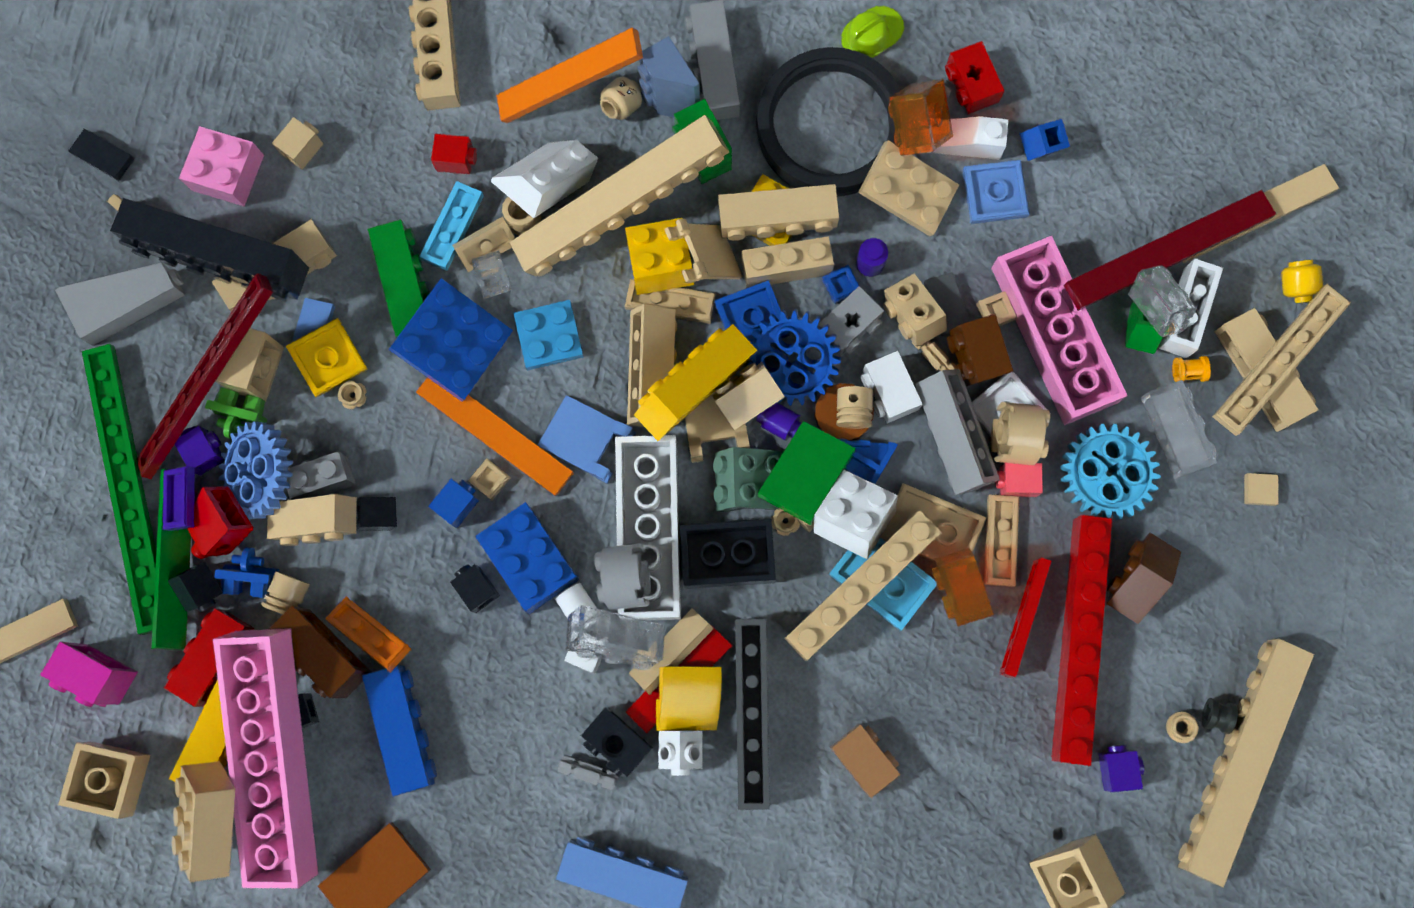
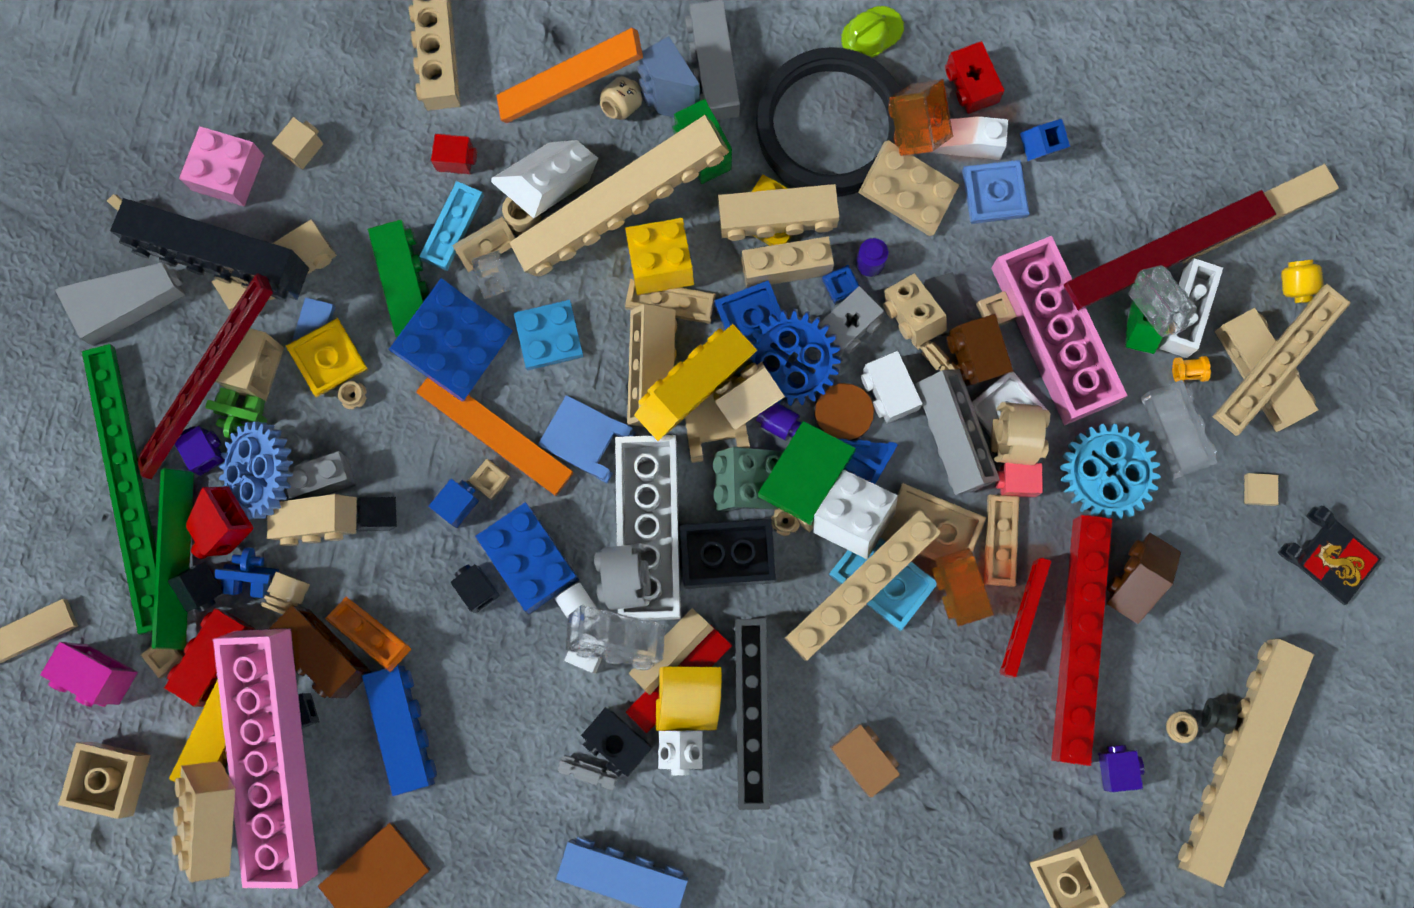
(101, 154): black tile -> none
(162, 660): none -> tan tile
(178, 498): dark purple tile -> none
(709, 250): tan flag -> none
(851, 413): tan piece -> none
(1333, 557): none -> flag

